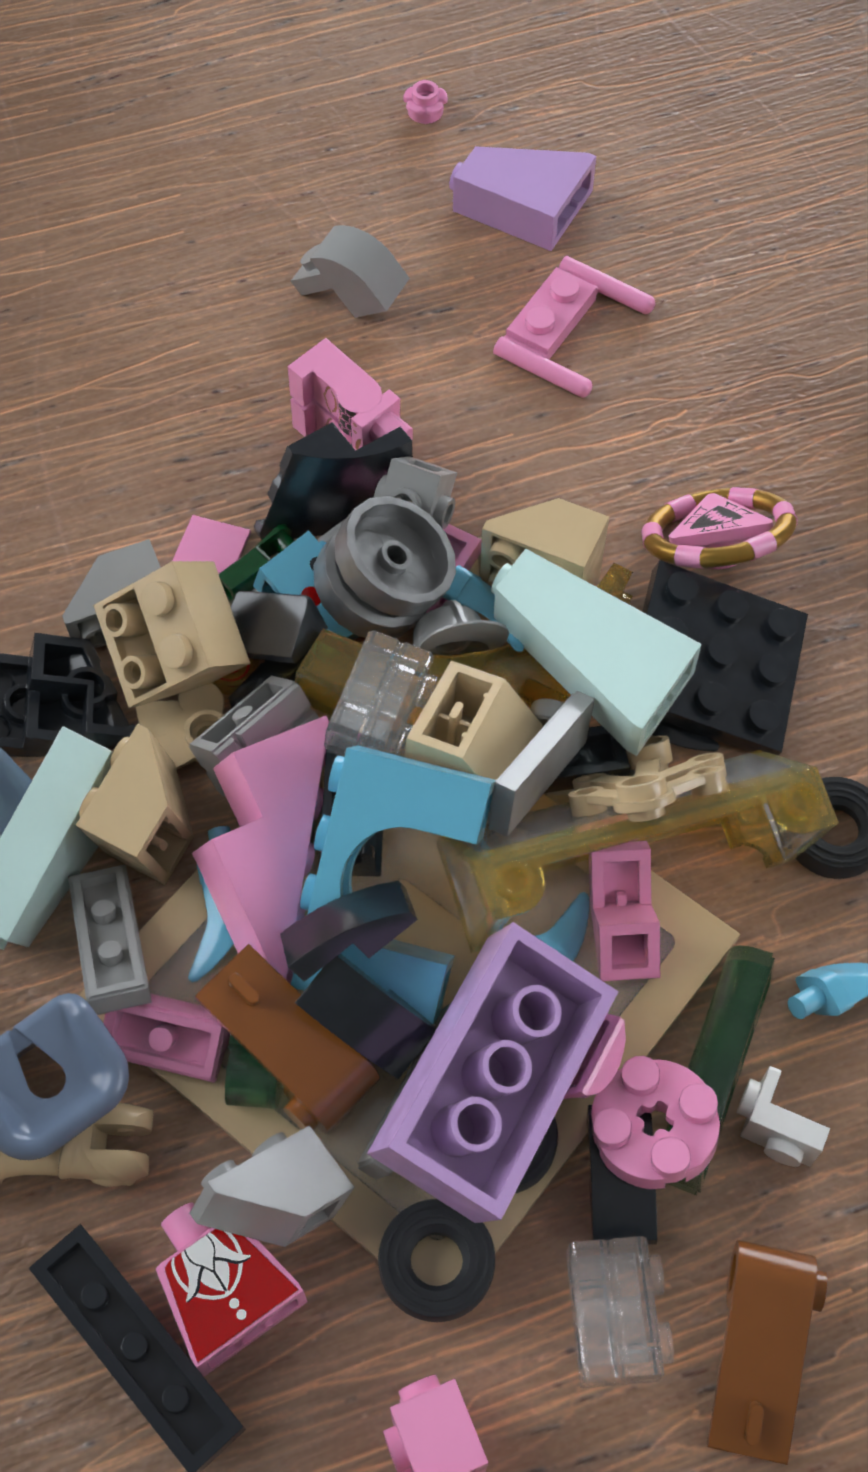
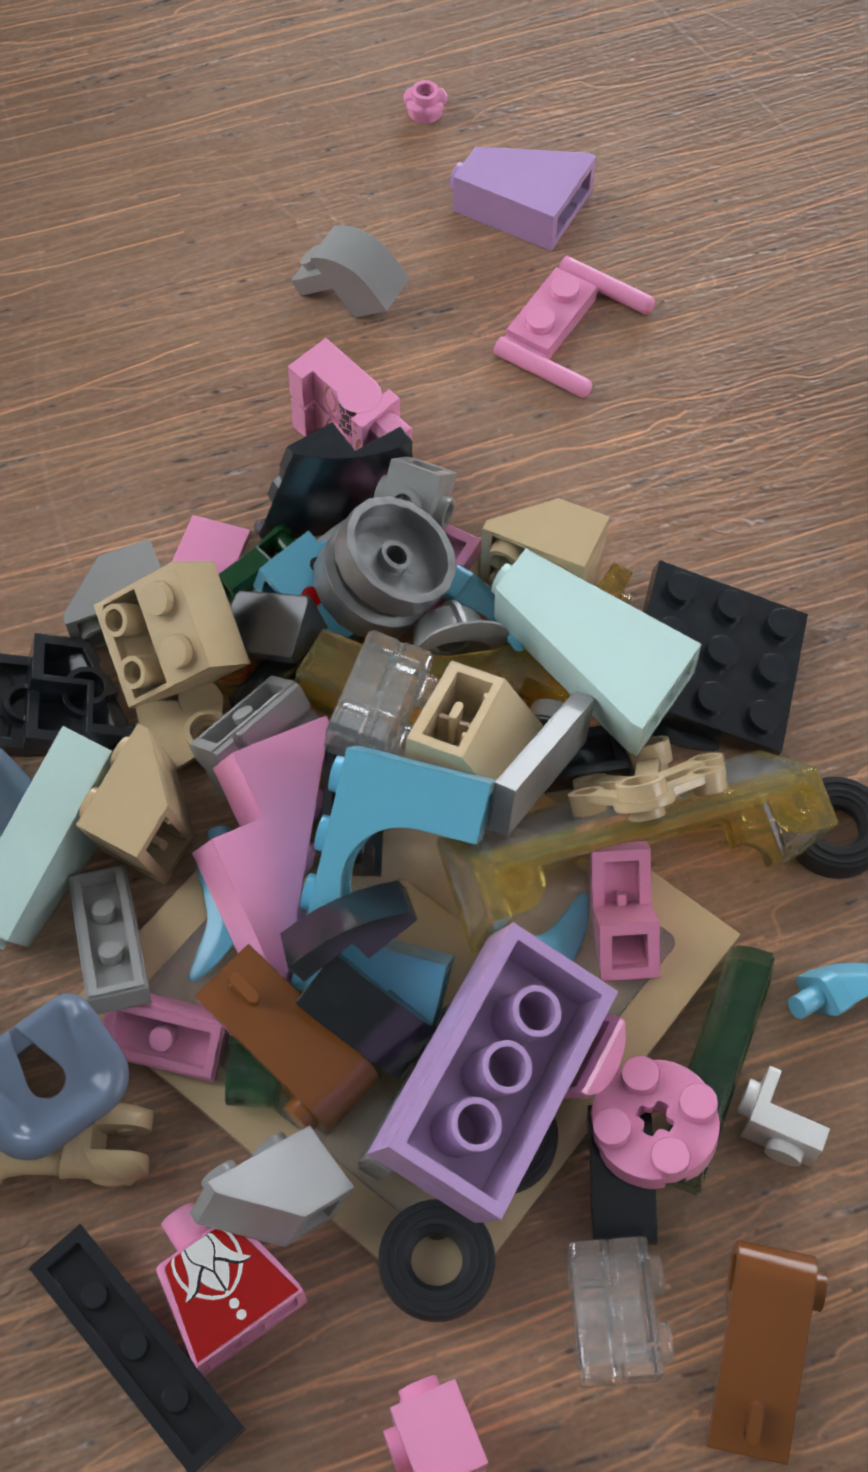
(717, 525): piece -> none

